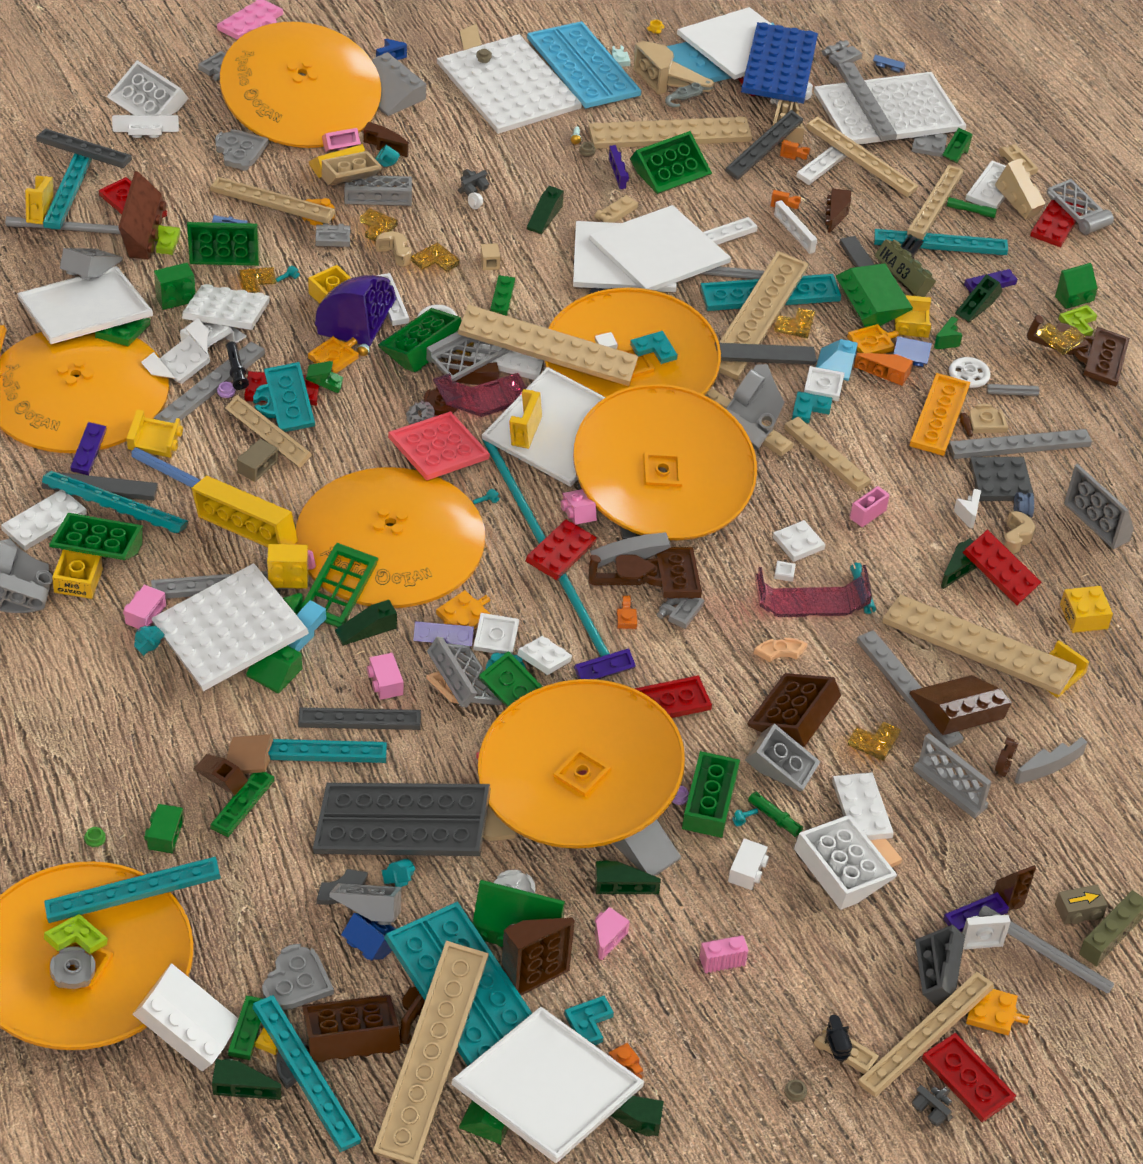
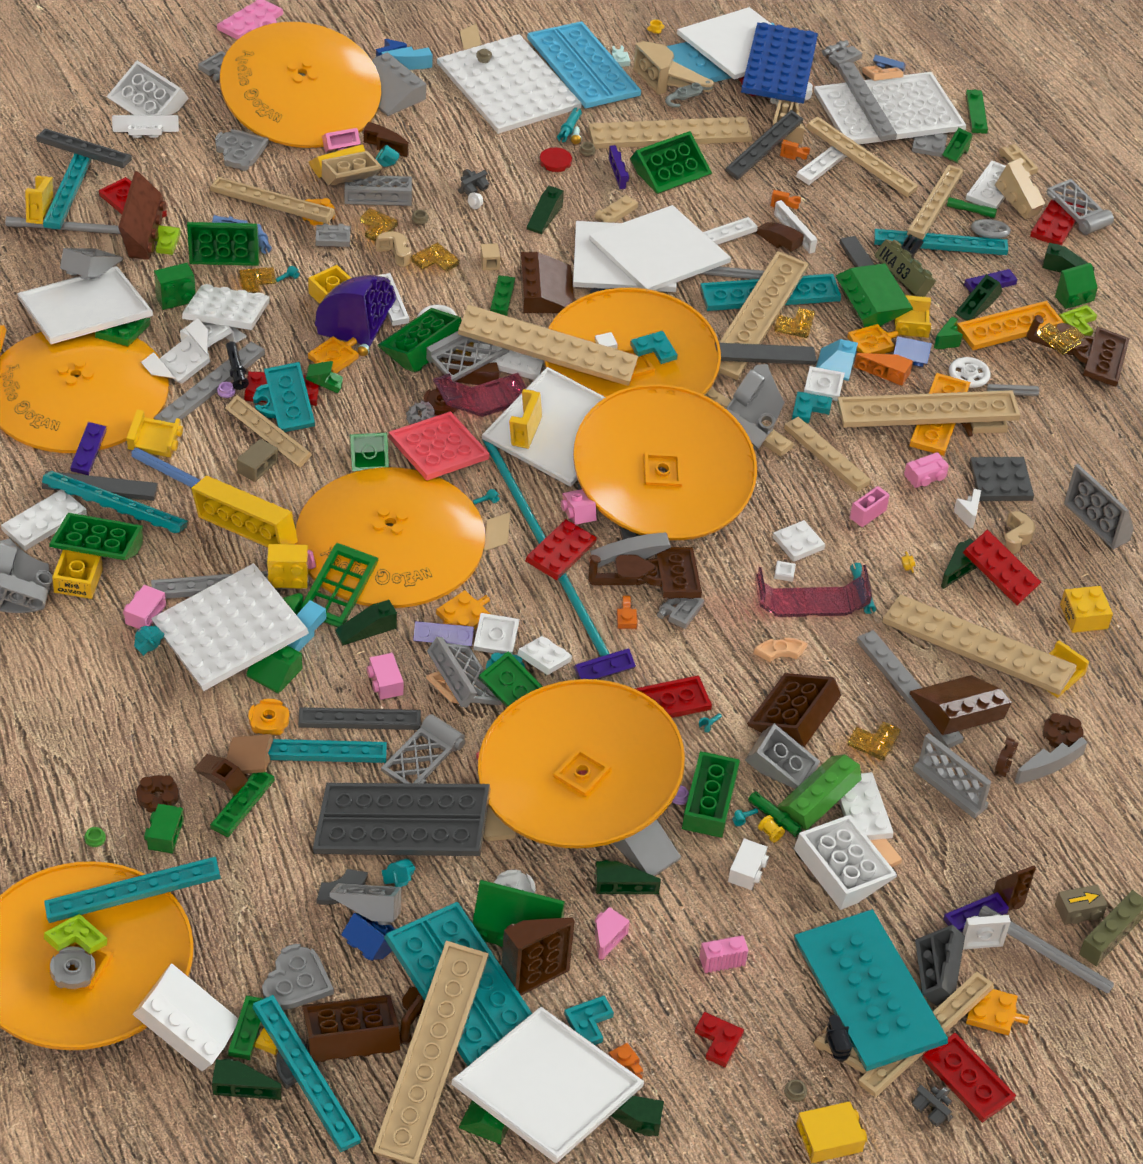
(157, 783): none -> reddish brown plate
(263, 240): none -> medium blue pin
(271, 726): none -> light orange plate
(368, 451): none -> green slope
(412, 58): none -> medium azure slope
(420, 217): none -> dark tan plate
(441, 736): none -> light grey piece
(497, 531): none -> tan sticker
(545, 283): none -> reddish brown slope
(555, 159): none -> red tile
(567, 127): none -> teal pin
(708, 722): none -> teal hand
(724, 1038): none -> red plate
(771, 828): none -> yellow bush
(781, 235): none -> reddish brown slope
(821, 790): none -> bright green slope
(831, 1132): none -> yellow brick
(837, 207): reddish brown slope -> none
(870, 990): none -> teal plate
(876, 73): none -> light nougat tile
(908, 562): none -> yellow plate
(926, 470): none -> bright pink brick
(928, 408): none -> tan plate
(976, 111): none -> green plate
(990, 228): none -> light grey plate
(1006, 325): none -> light orange plate
(1020, 444): light grey plate -> none
(1024, 503): sand blue wheel -> none
(1059, 722): none -> reddish brown plate
(1061, 258): none -> dark green slope

